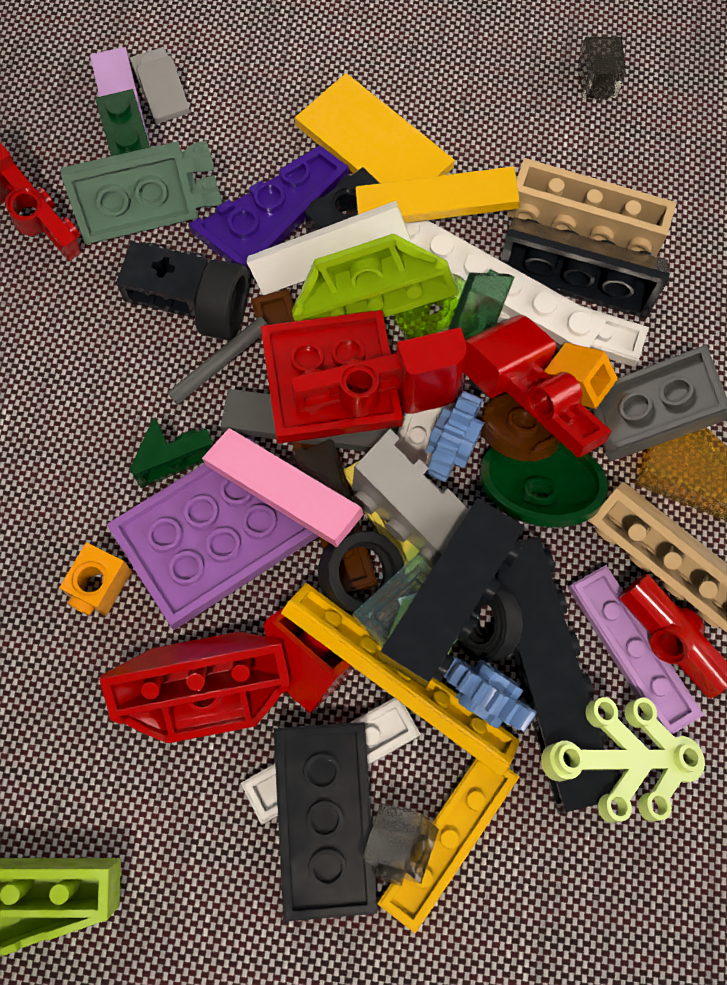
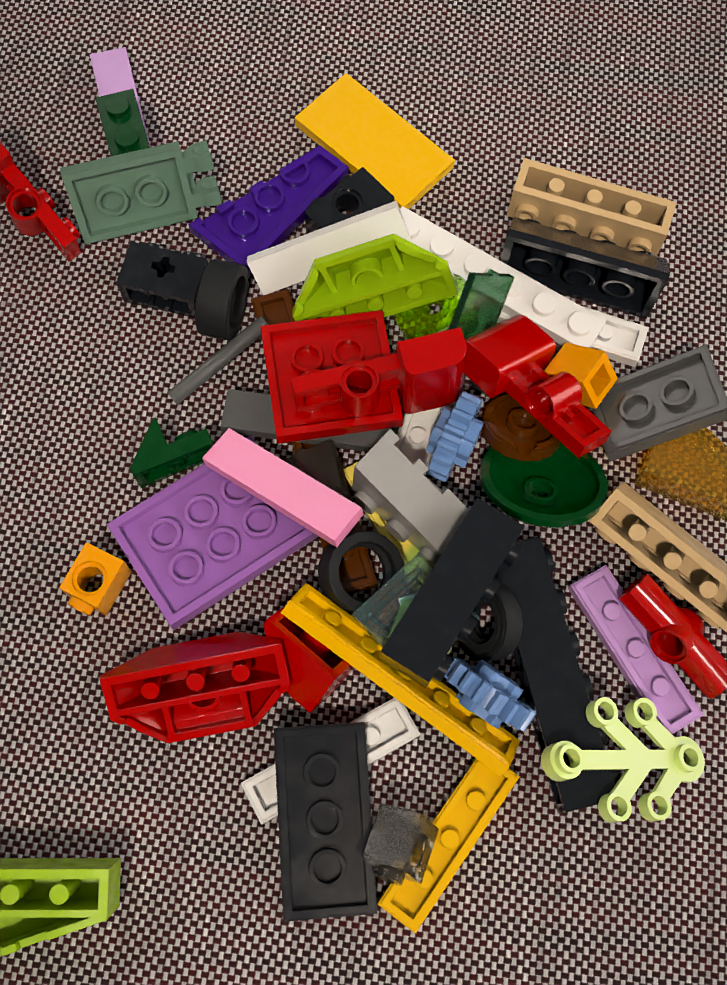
(160, 84): light grey slope -> none
(445, 195): yellow tile -> none
(601, 67): clear smoke brick -> none

